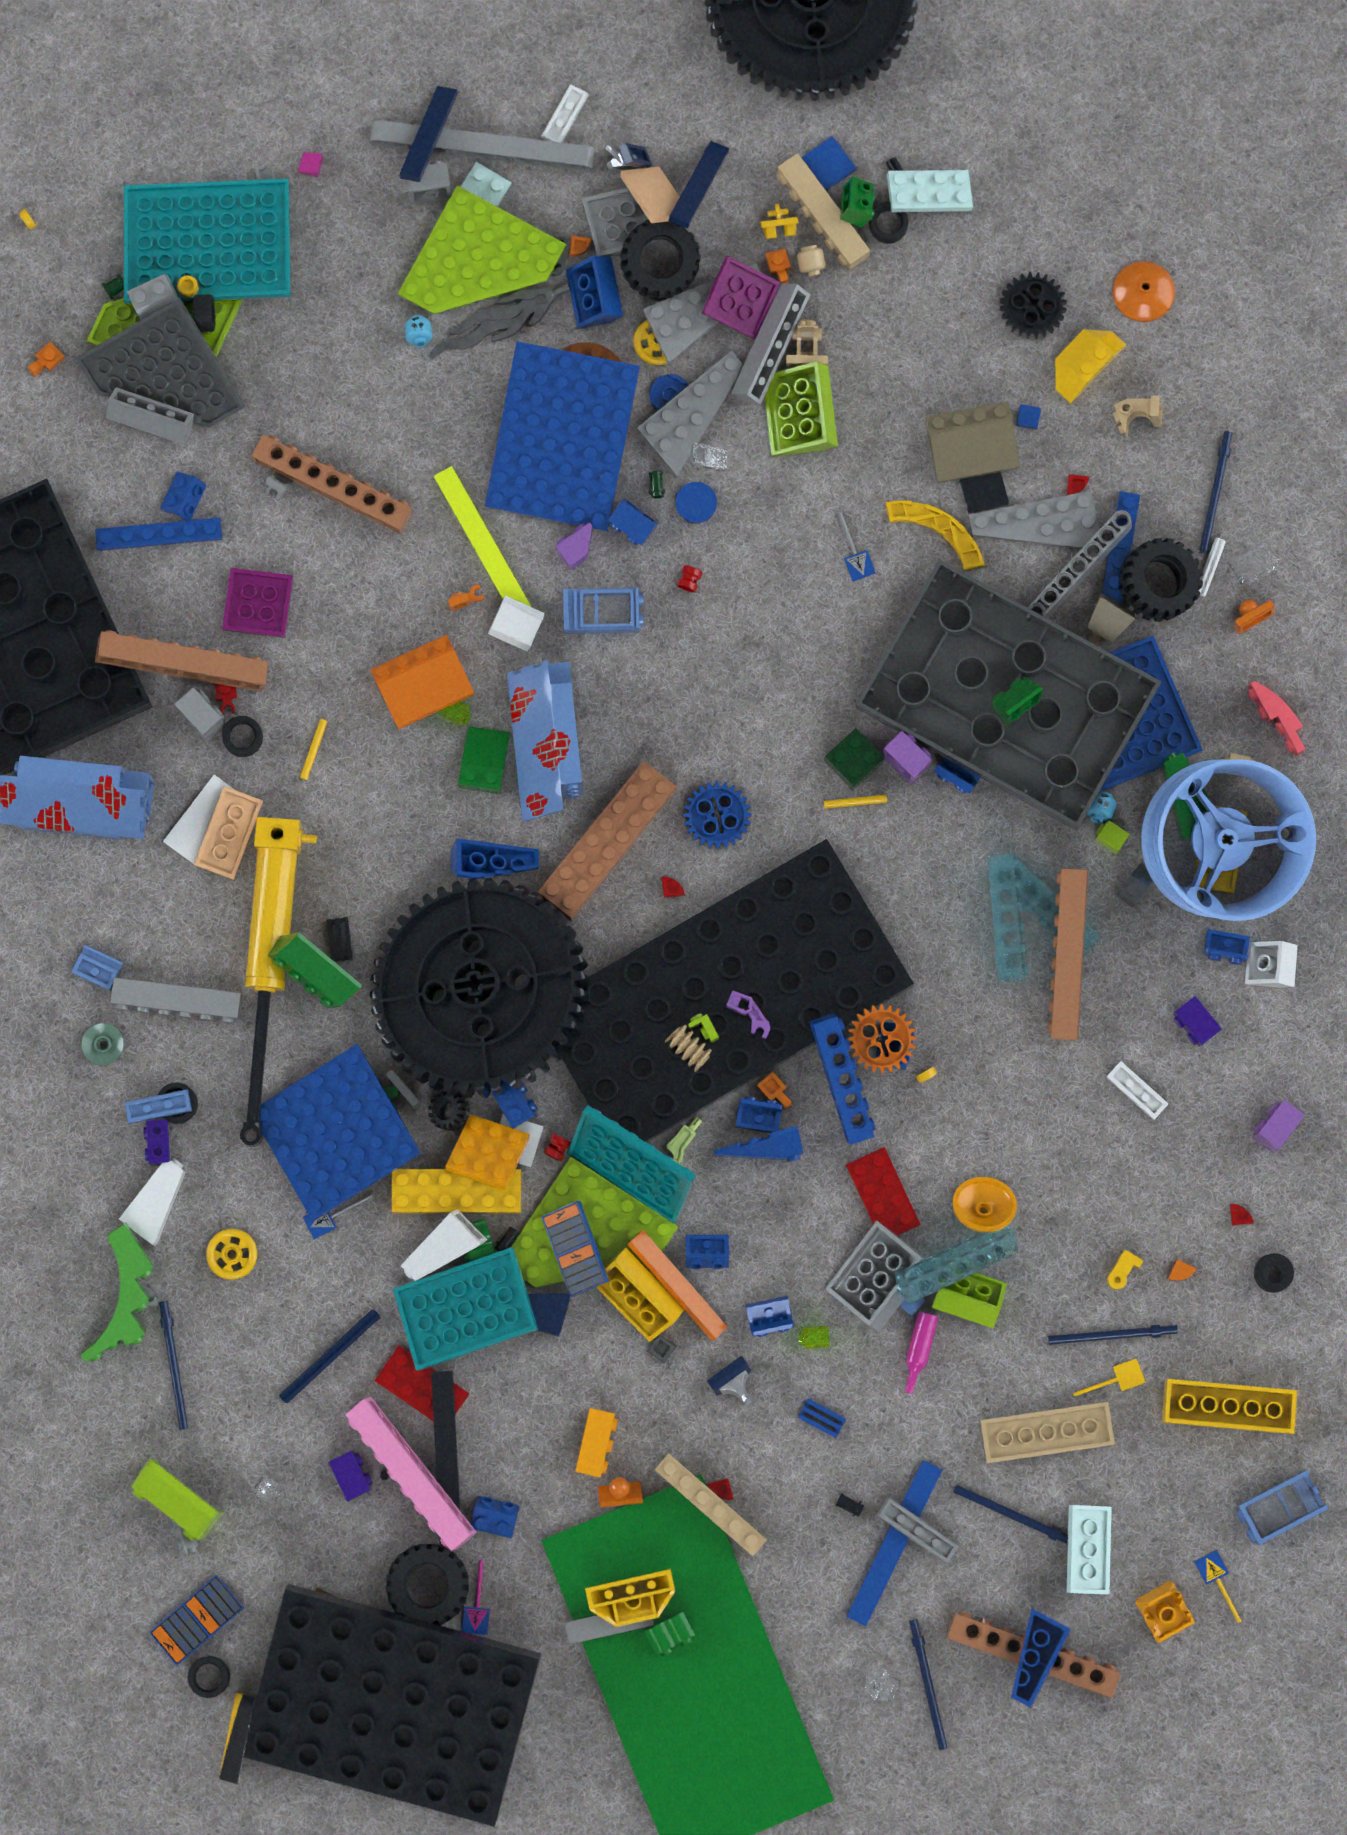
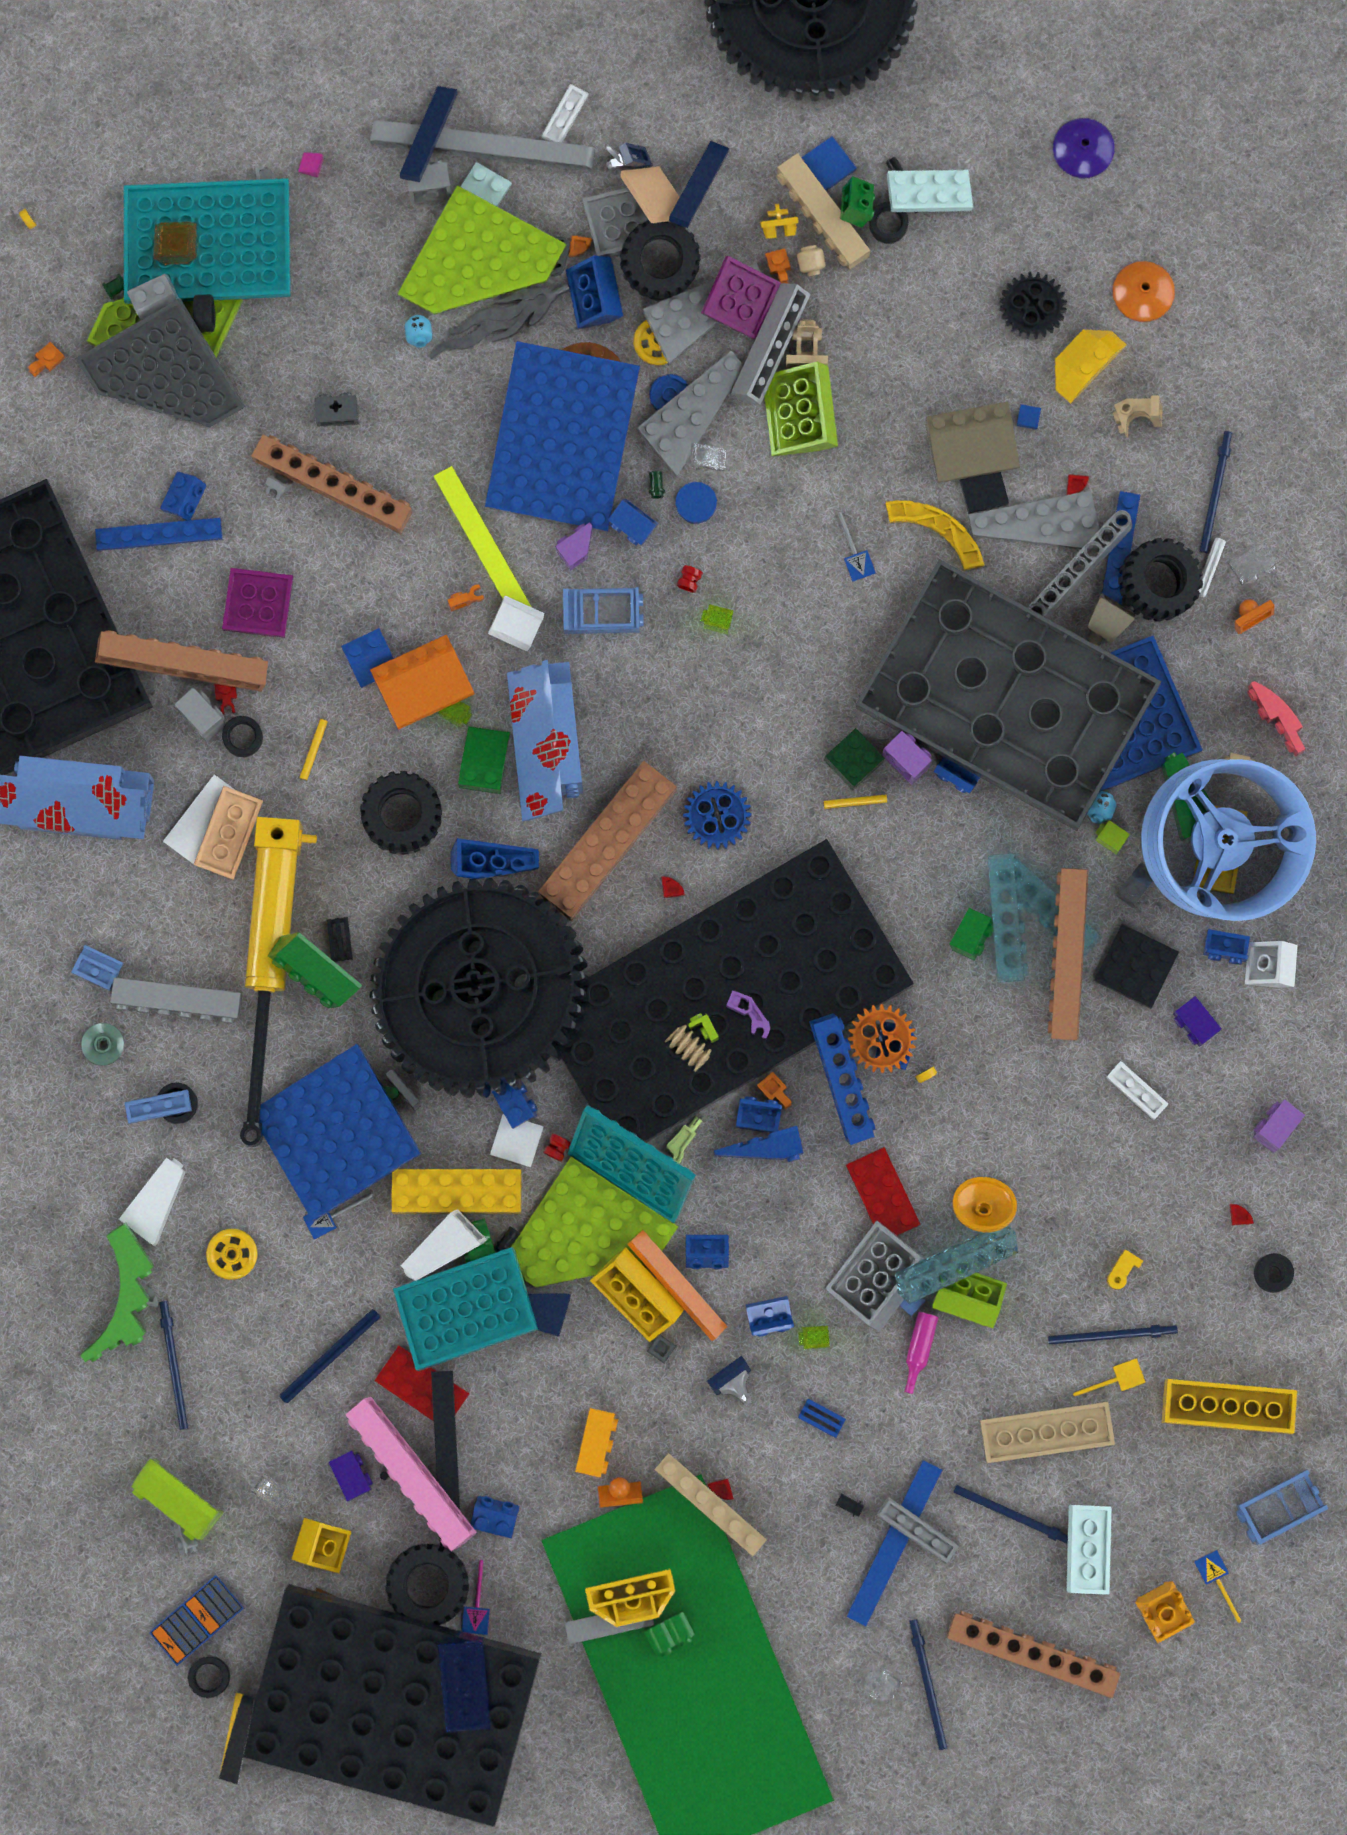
(149, 416): light grey brick -> none
(157, 1139): dark purple bracket -> none
(175, 242): none -> clear orange slope
(187, 286): yellow tile -> none
(321, 1545): none -> yellow slope
(346, 414): none -> dark grey brick
(366, 654): none -> blue slope
(401, 784): none -> black tyre
(459, 1113): black tyre -> none
(464, 1686): none -> clear blue tile
(487, 1152): light orange plate -> none
(575, 1248): tile -> none
(717, 619): none -> clear neon green brick
(972, 934): none -> green brick
(1017, 700): green slope -> none
(1039, 1652): blue wedge -> none
(1083, 160): none -> dark purple dish
(1136, 966): none -> black plate
(1181, 1271): orange tile -> none

